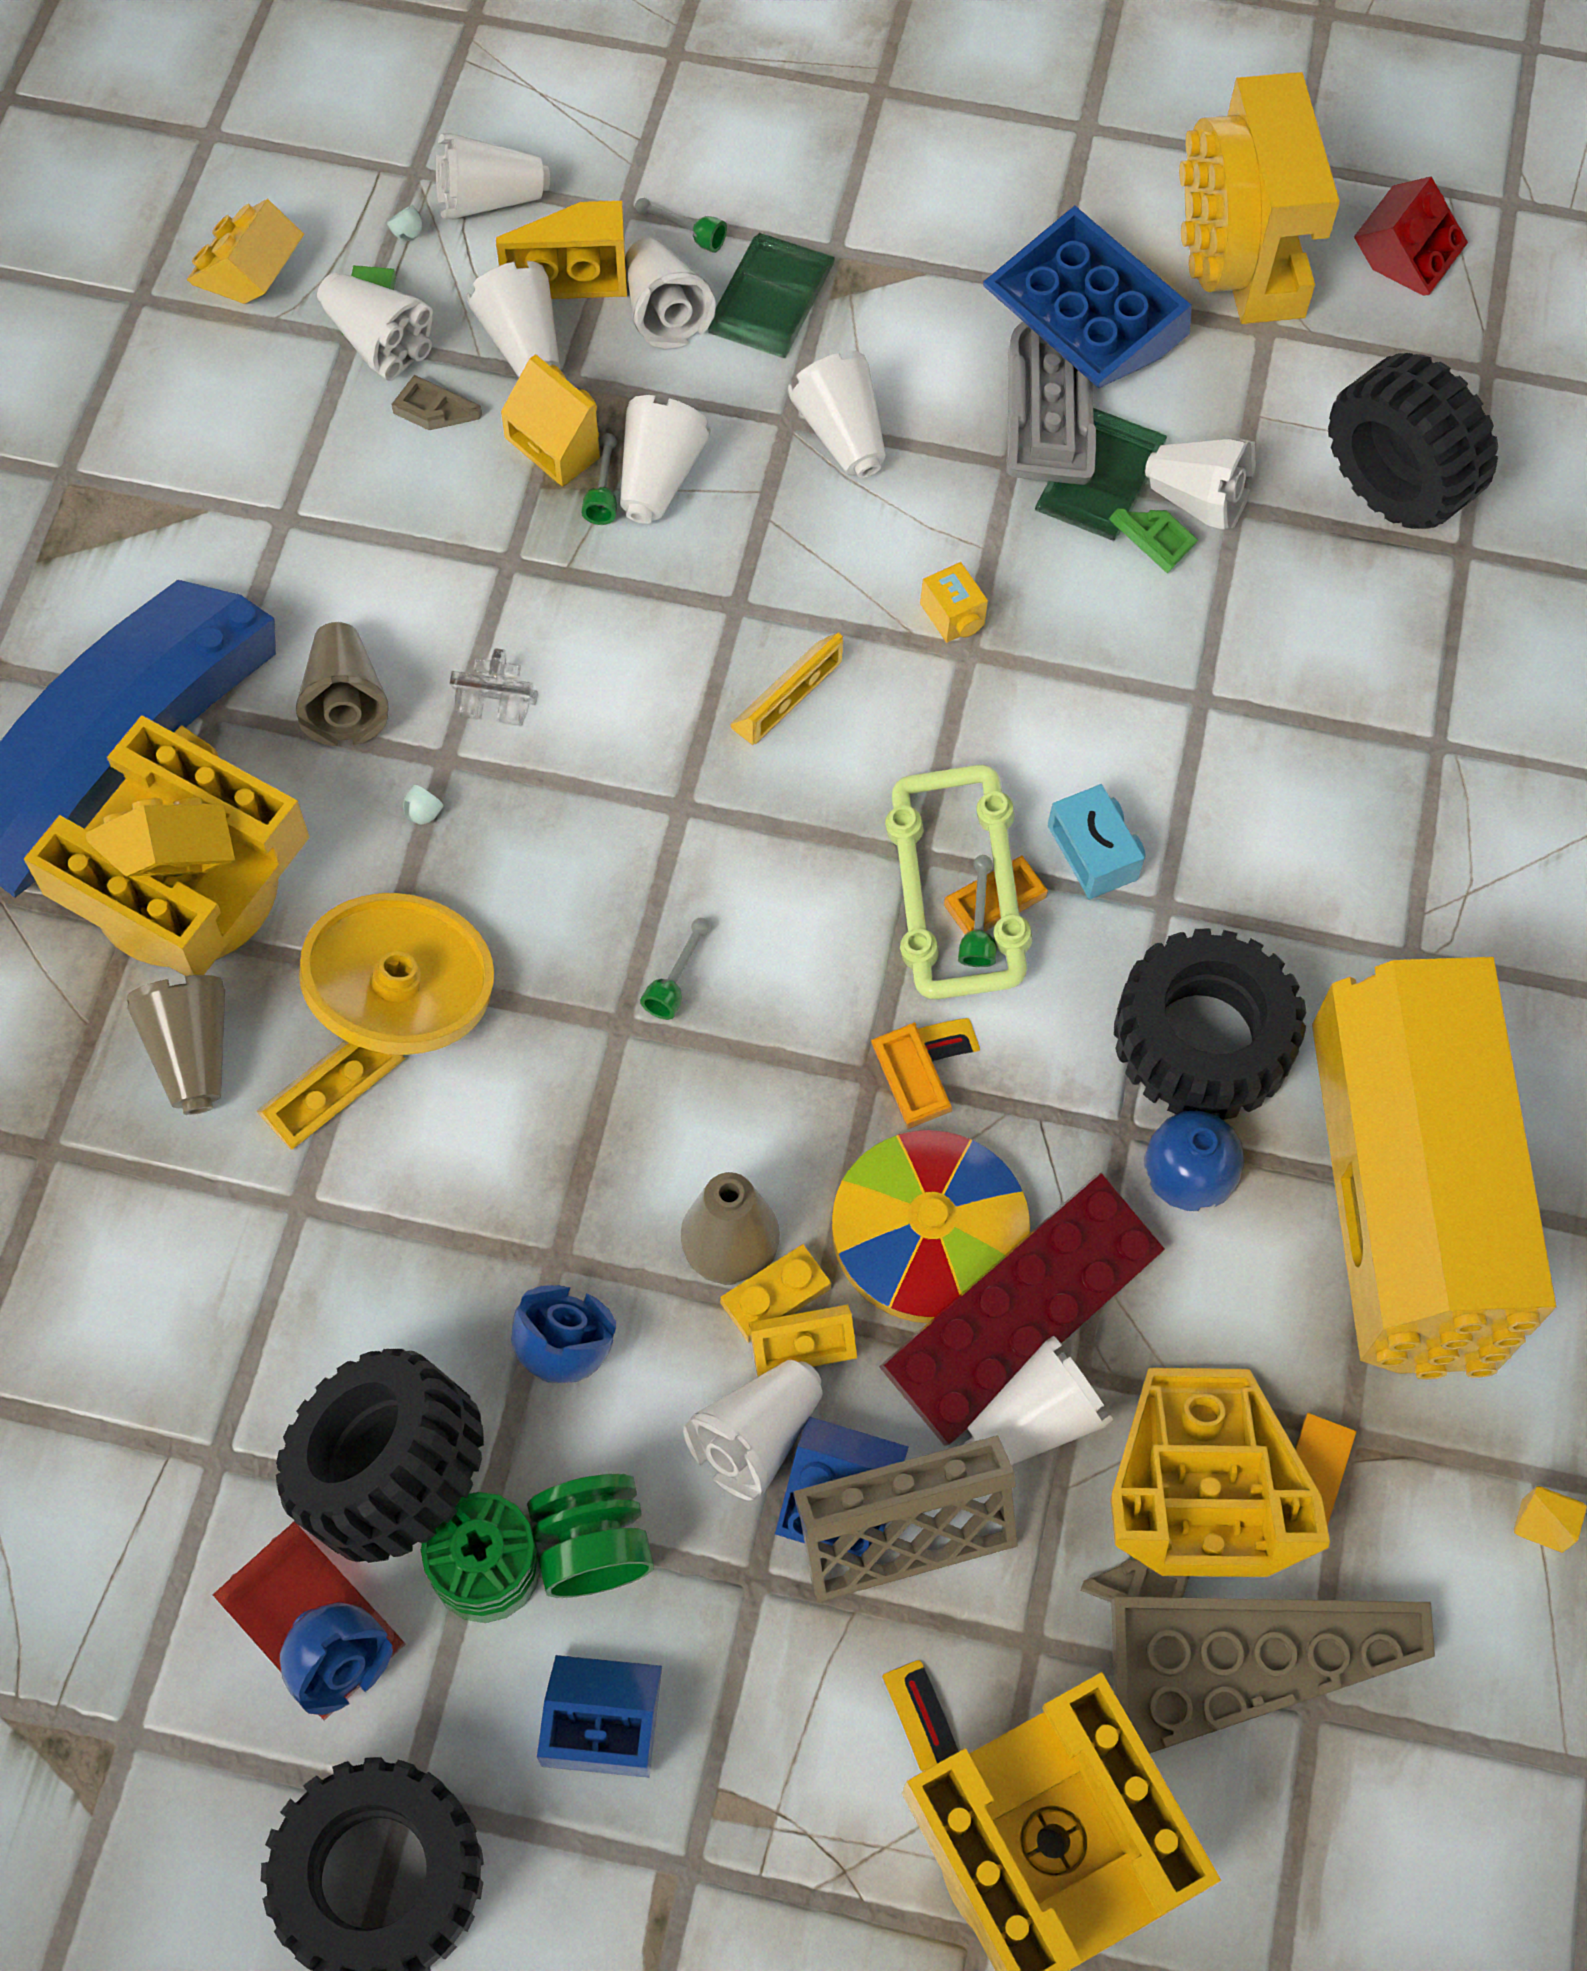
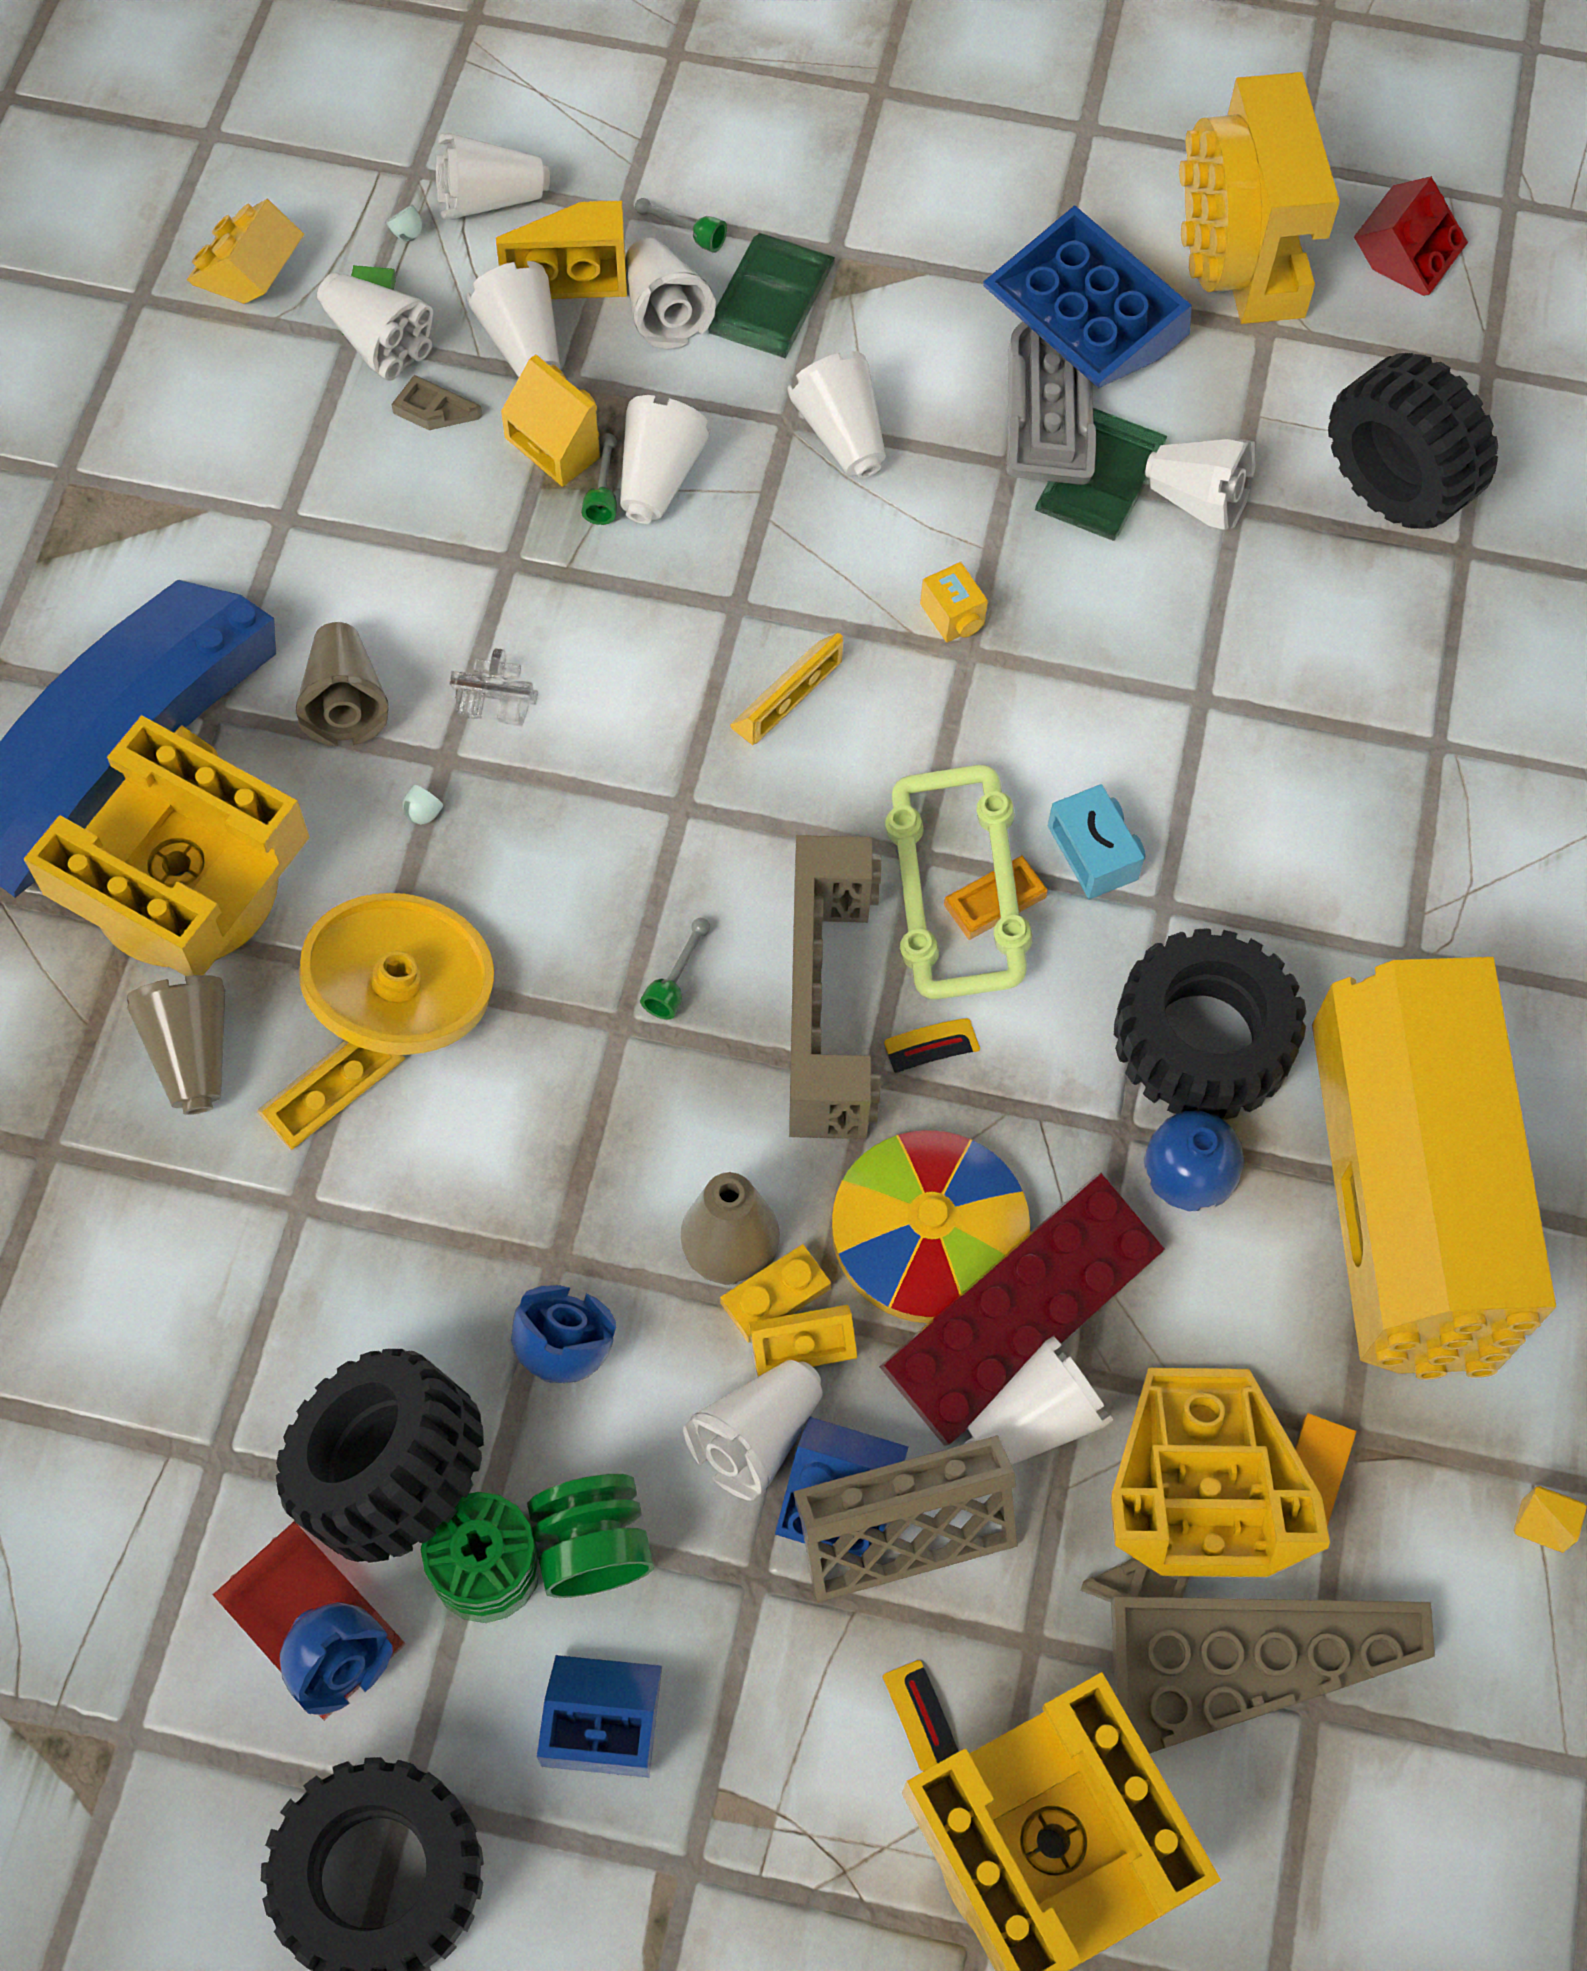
(165, 838): yellow slope -> none
(832, 883): none -> dark tan plate
(911, 1075): light orange tile -> none
(977, 946): hinge -> none
(1156, 534): bright green tile -> none

